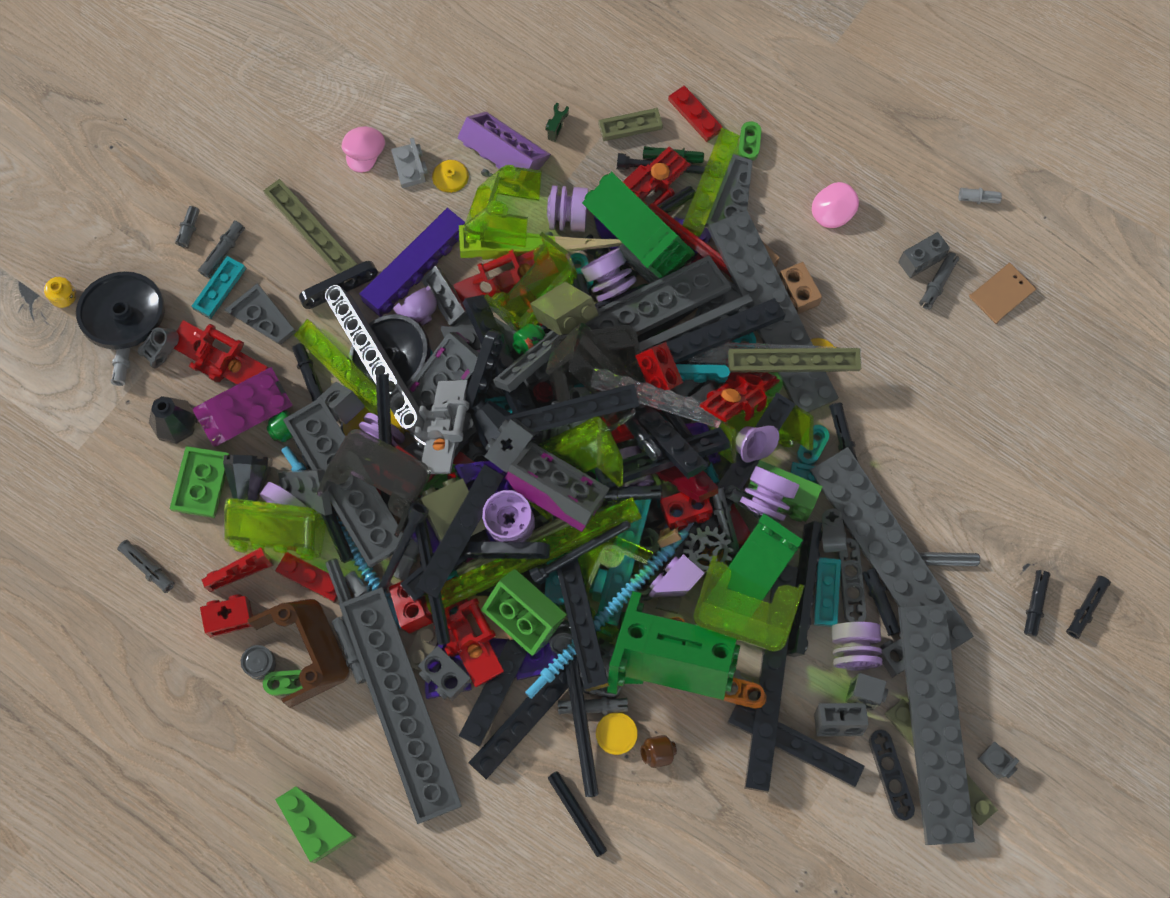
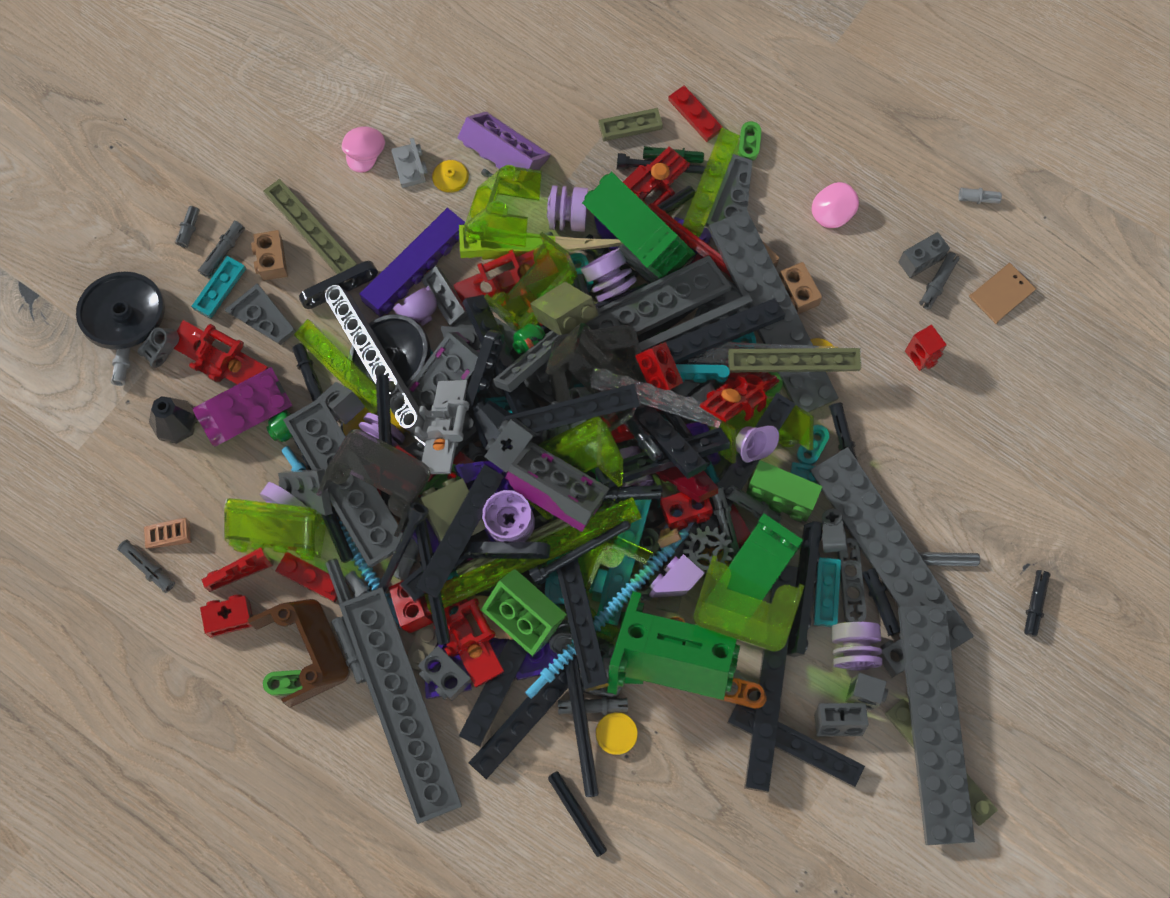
(60, 292): yellow head -> none
(185, 537): none -> nougat slope
(199, 482): bright green plate -> none
(246, 475): black cone -> none
(258, 662): dark grey wheel -> none
(273, 254): none -> medium nougat brick
(312, 825): bright green wedge -> none
(542, 392): dark red plate -> none
(555, 124): dark green plate -> none
(658, 751): reddish brown head -> none
(769, 493): lavender wheel -> none
(888, 775): black beam -> none
(926, 348): none -> red brick
(998, 761): dark grey bracket -> none
(1076, 628): black pin -> none

